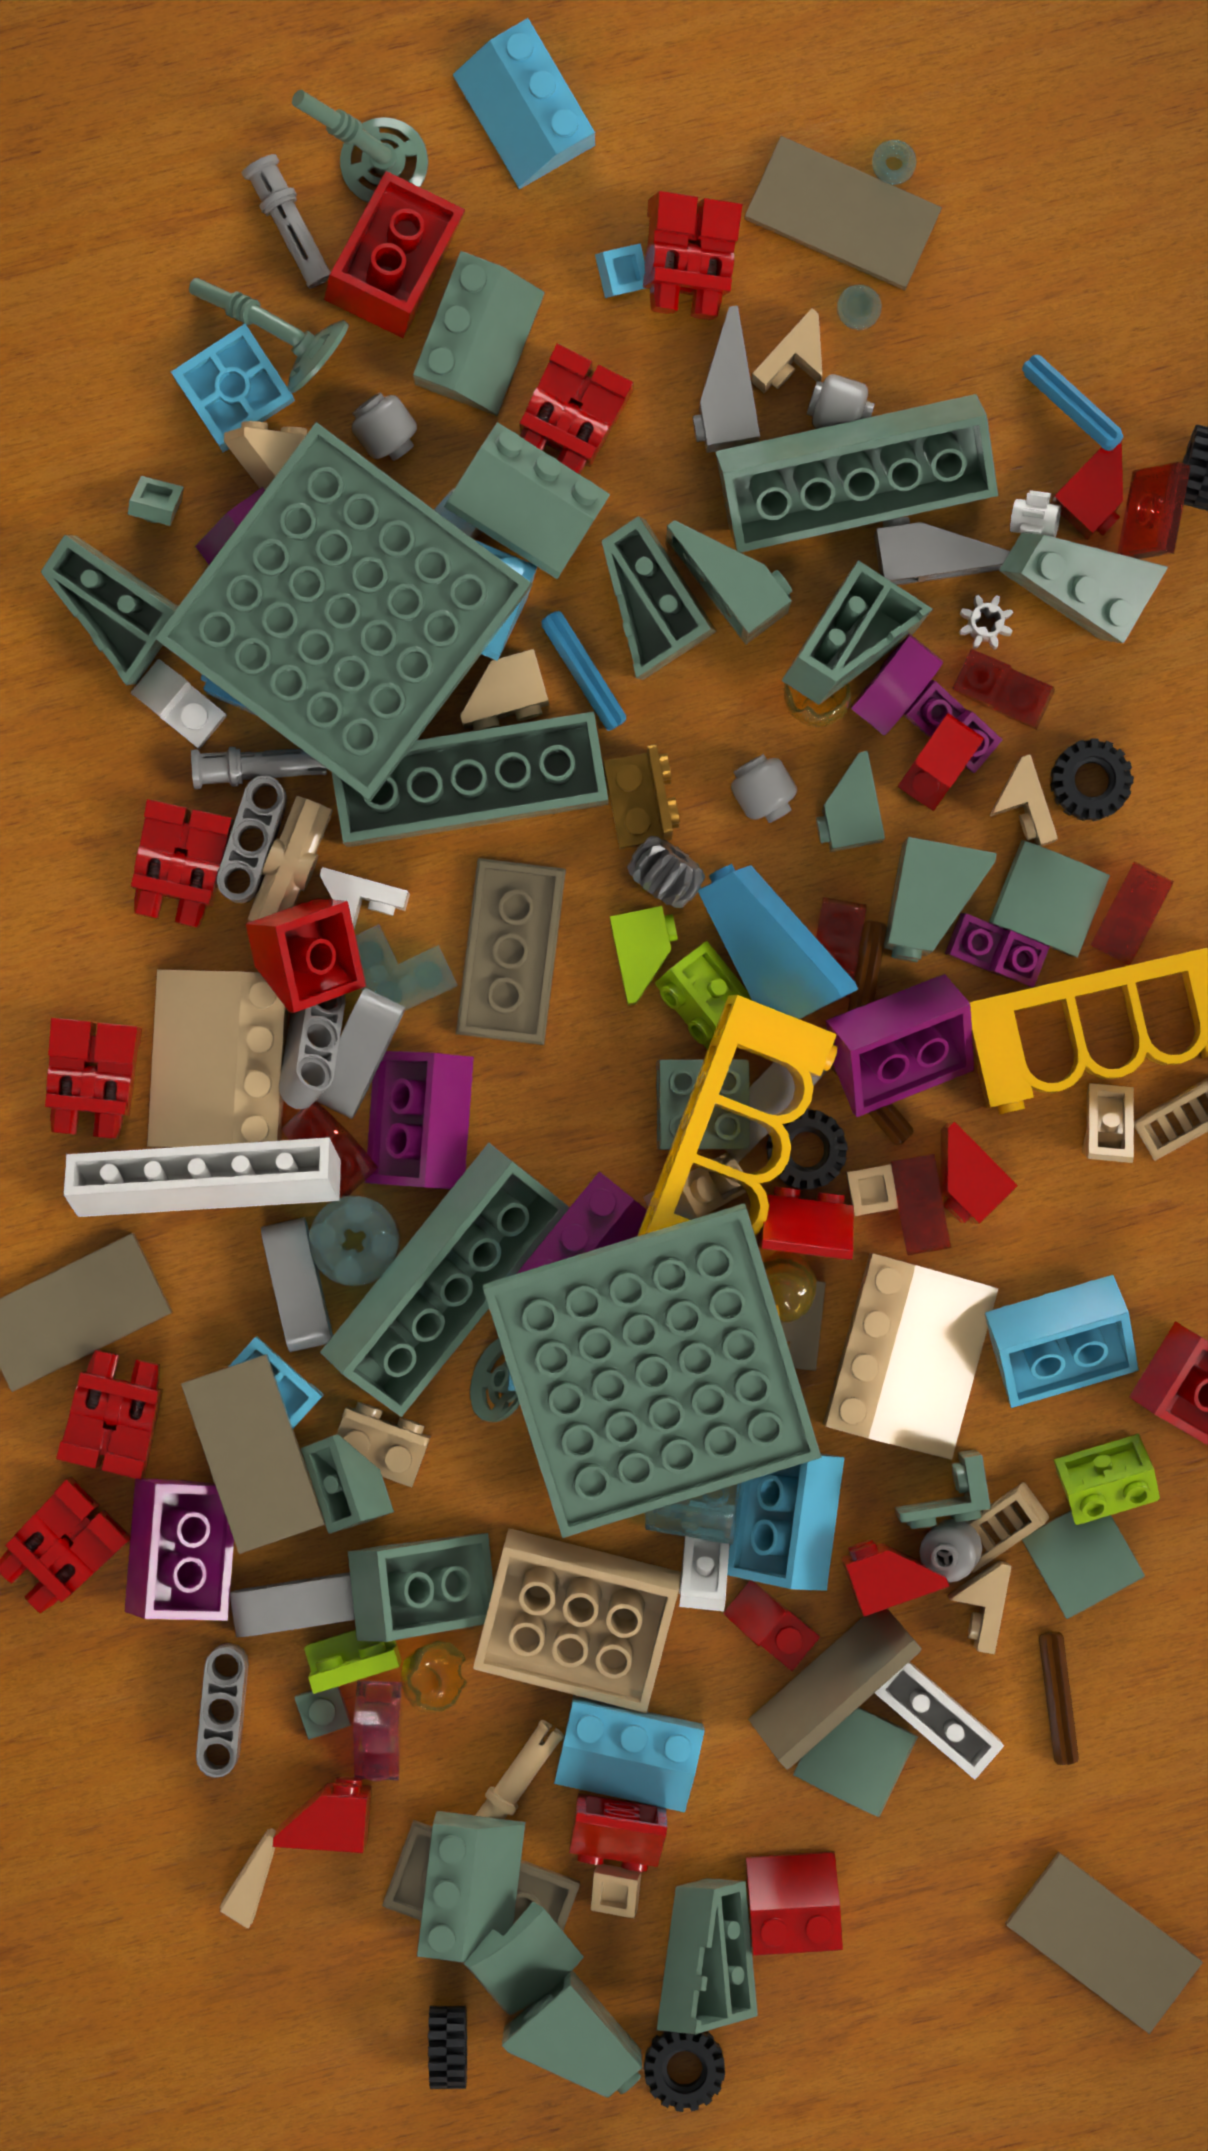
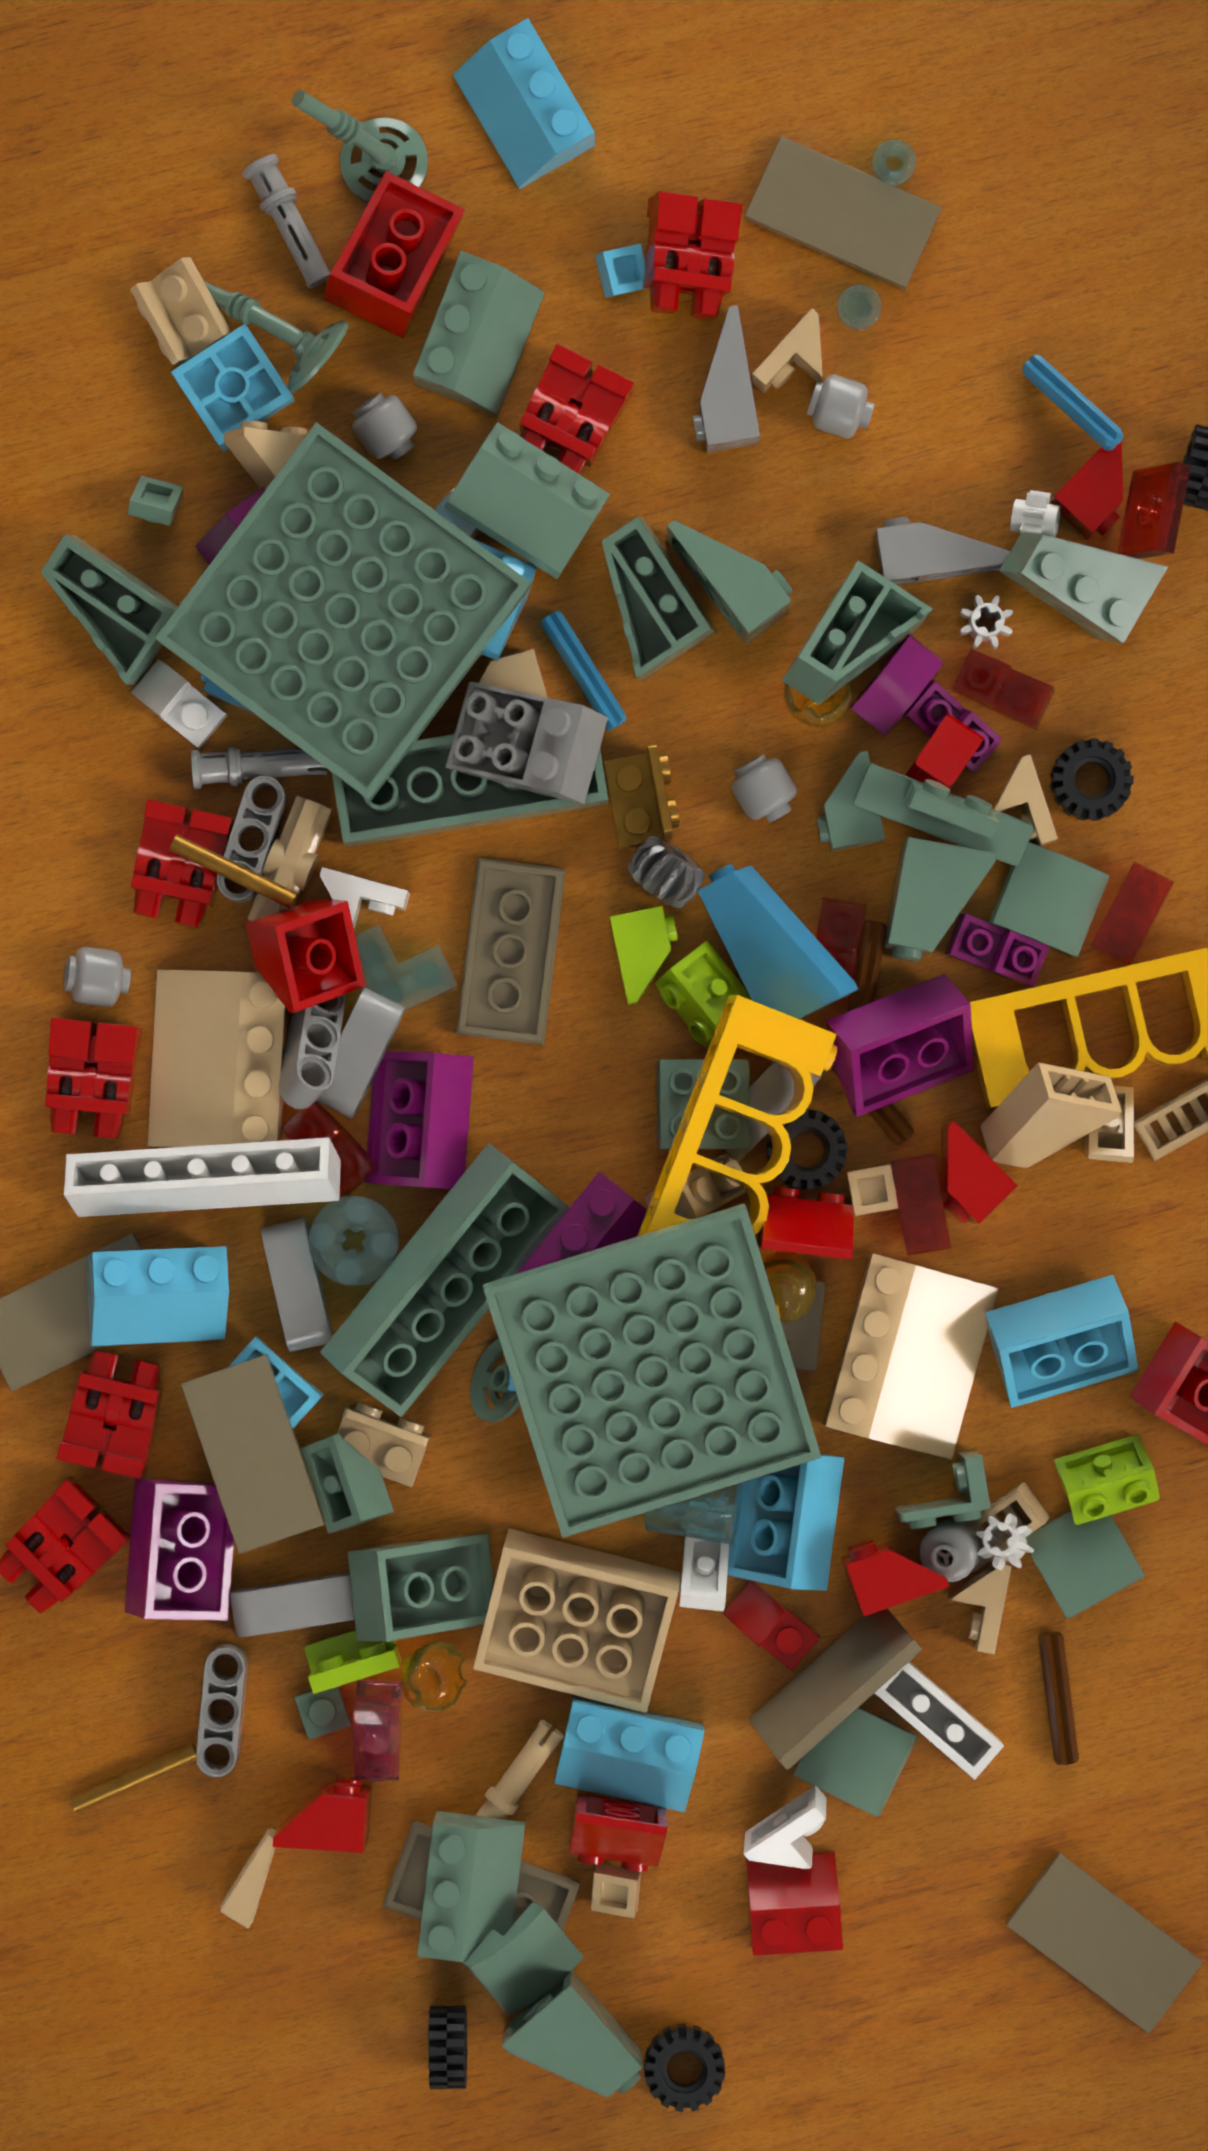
(96, 976): none -> light grey head
(134, 1778): none -> pearl gold bar
(157, 1295): none -> medium azure slope
(180, 311): none -> tan bracket
(233, 871): none -> pearl gold bar
(527, 741): none -> light grey slope
(708, 1959): sand green wedge -> none
(781, 1835): none -> white slope
(857, 473): sand green brick -> none
(943, 814): none -> sand green bracket
(992, 1541): none -> white gear
(1048, 1113): none -> tan slope

